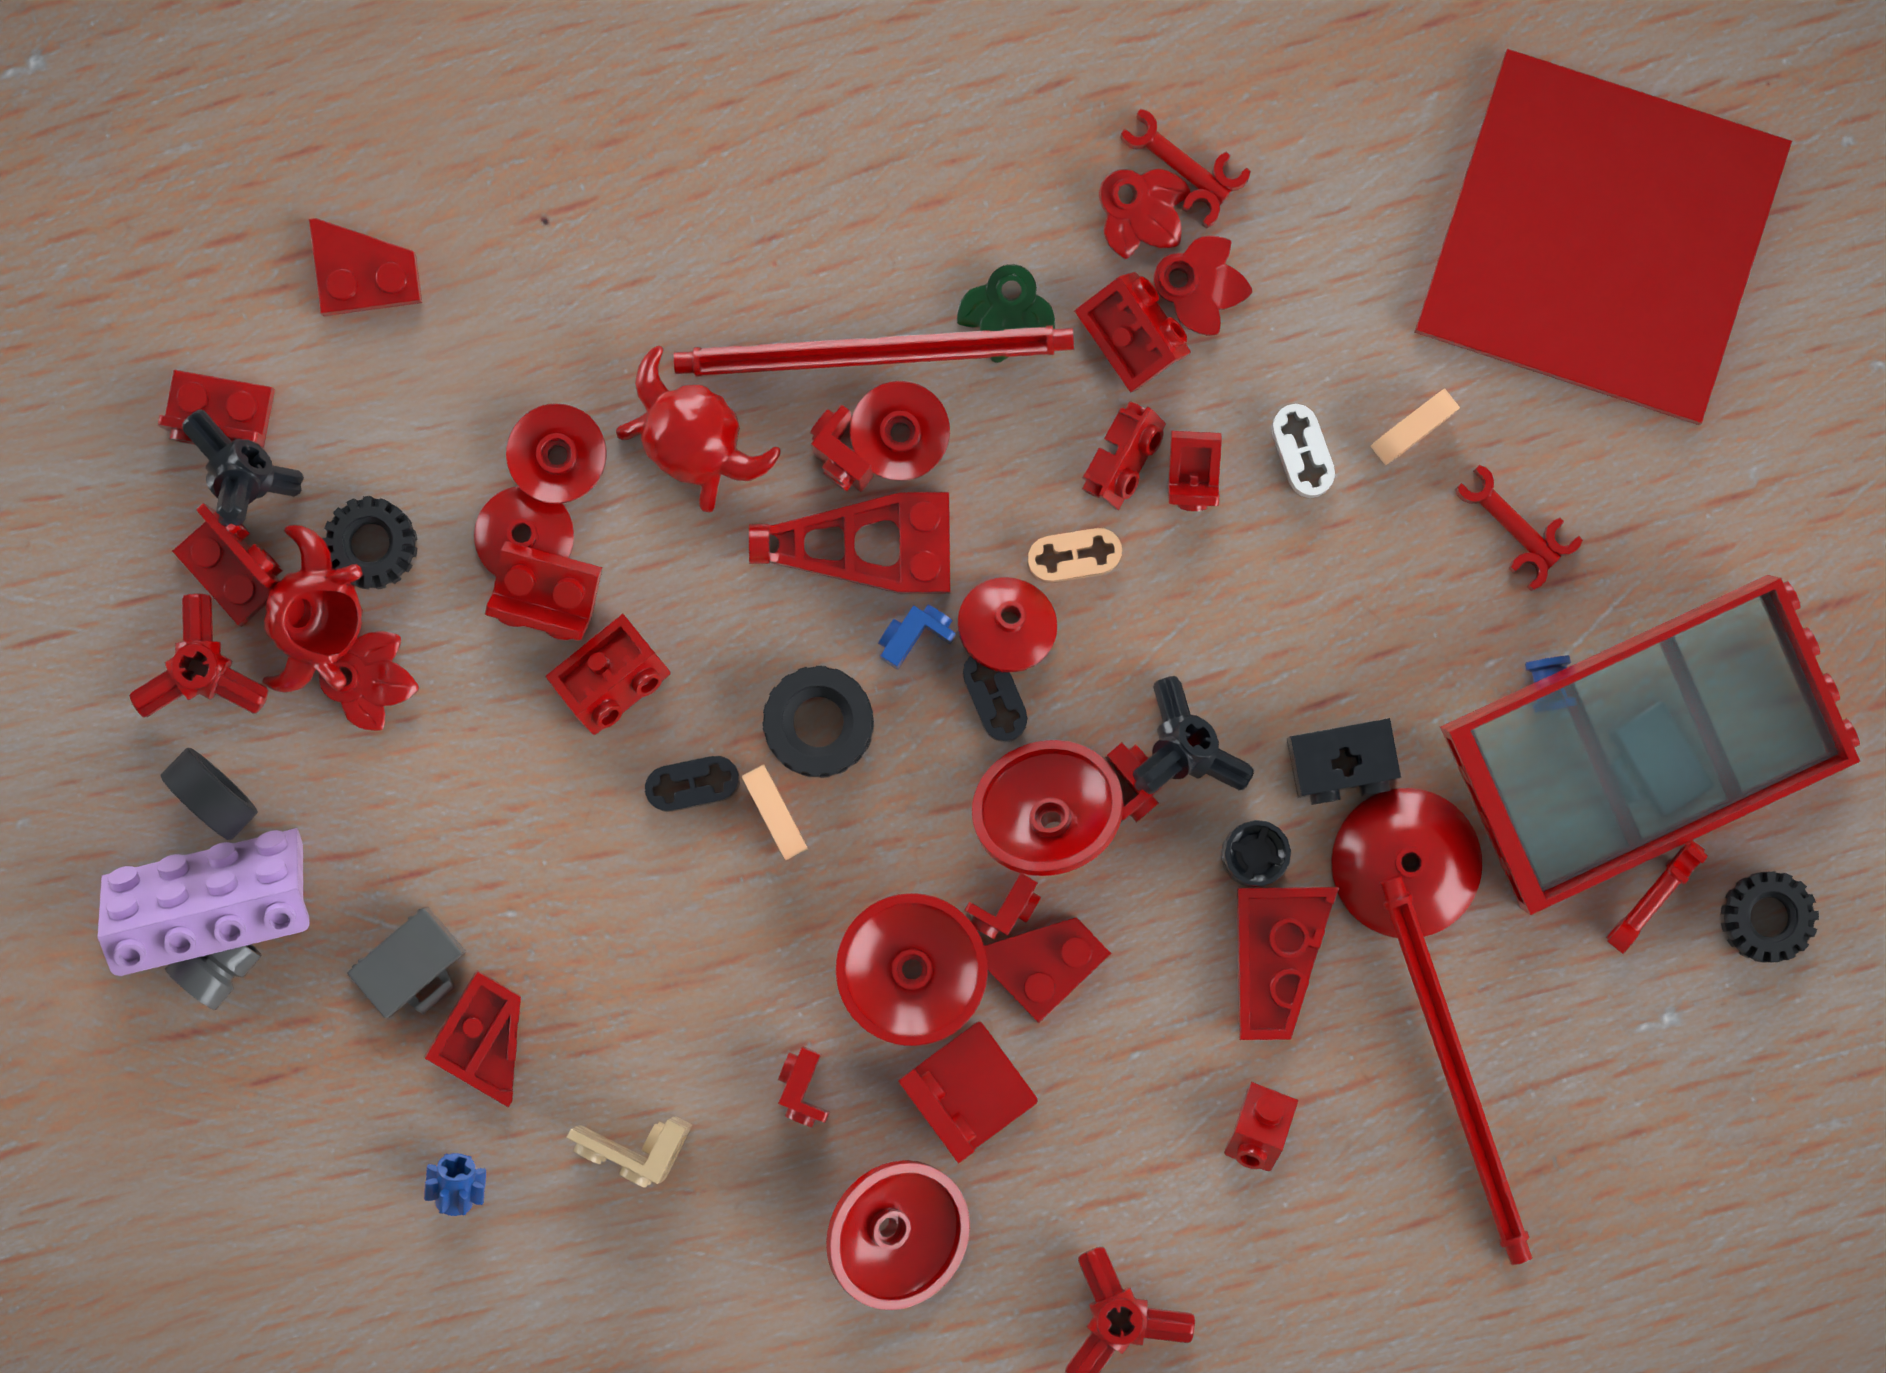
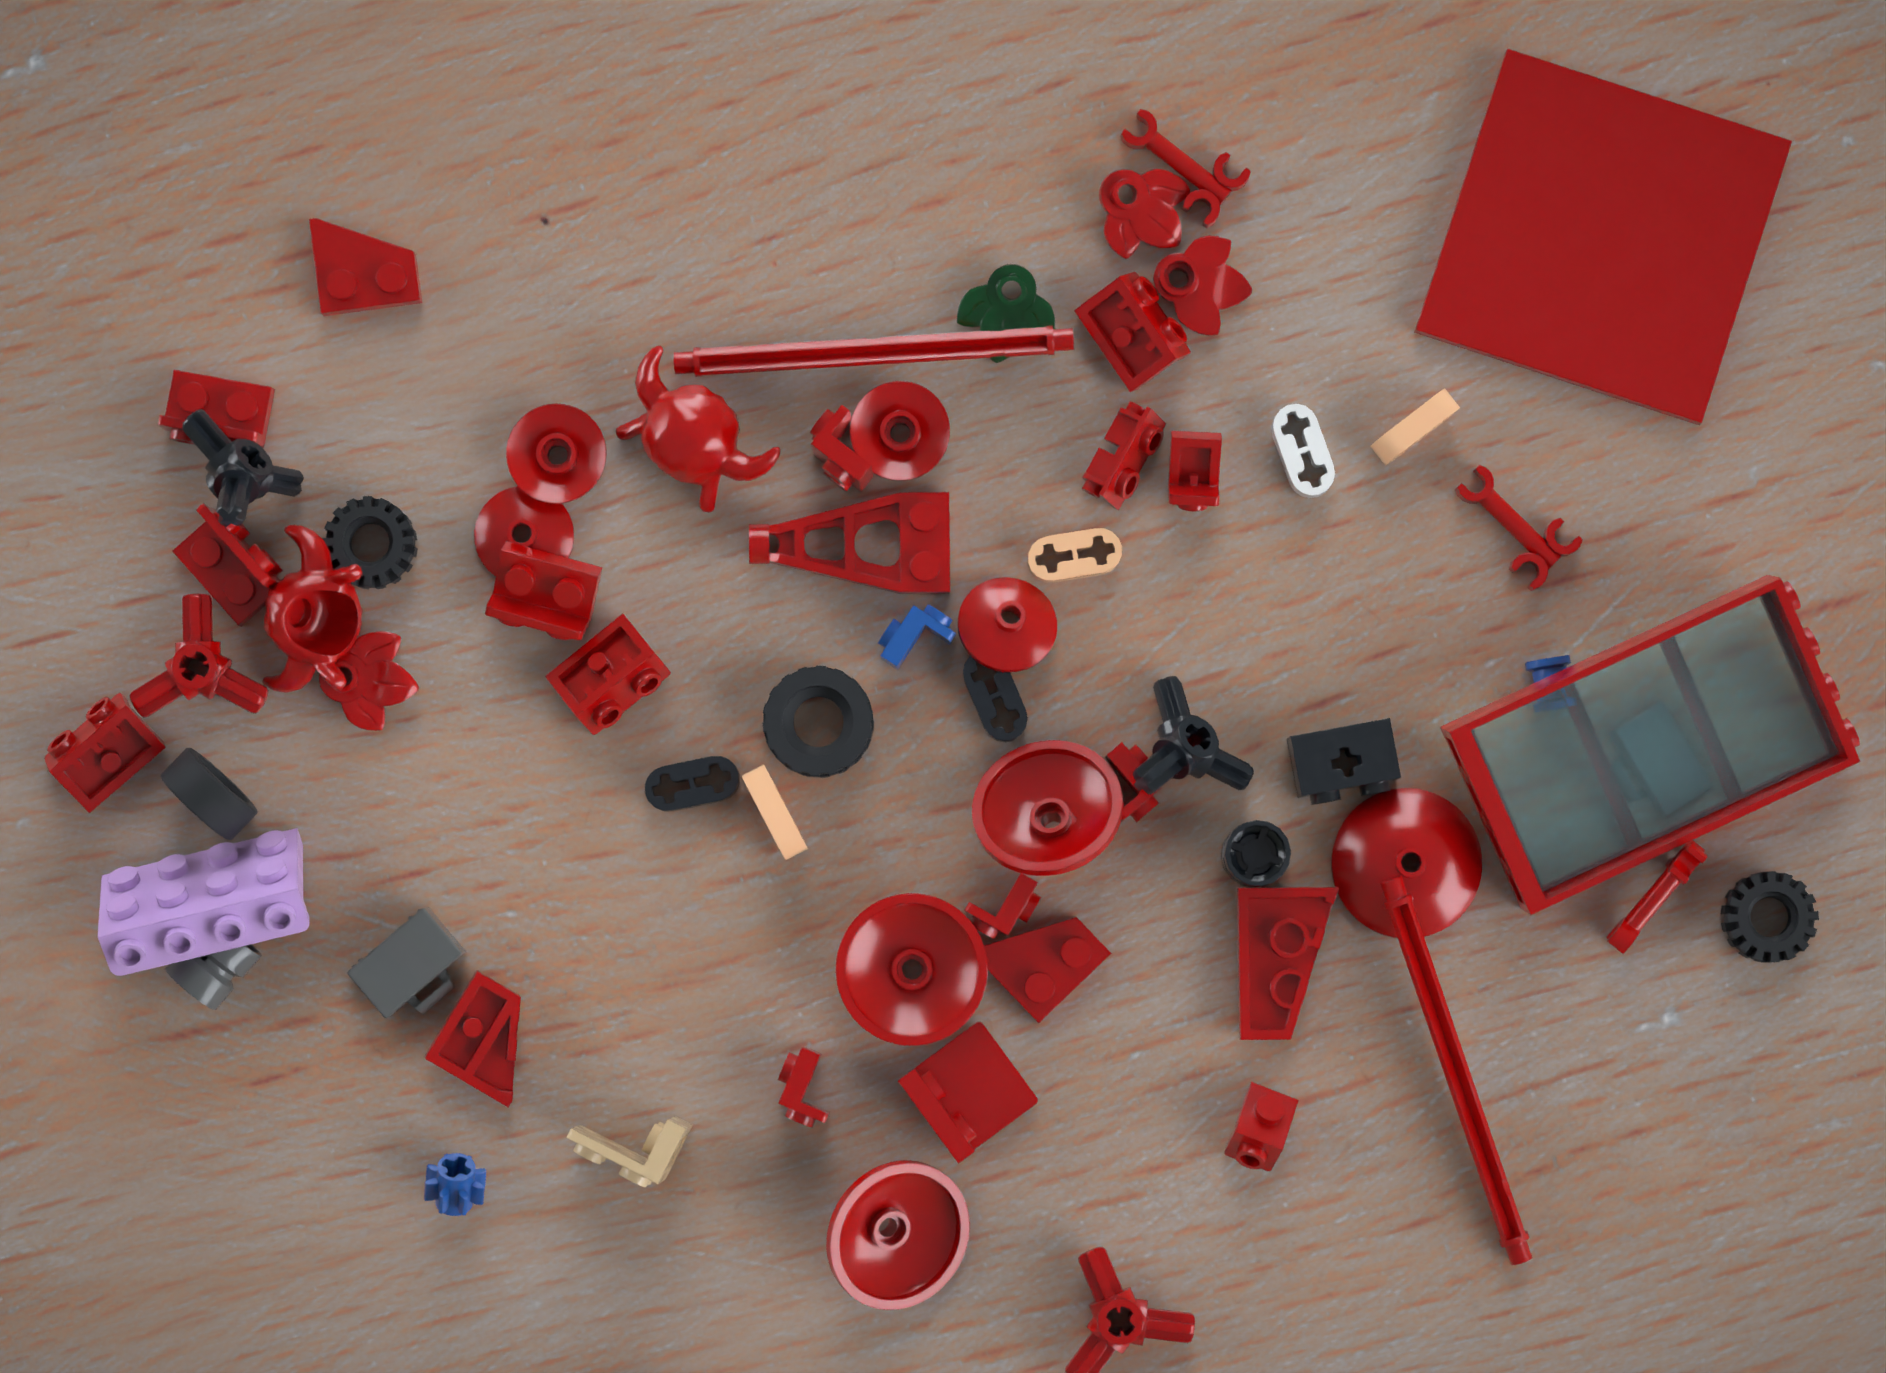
(102, 751): none -> red bracket

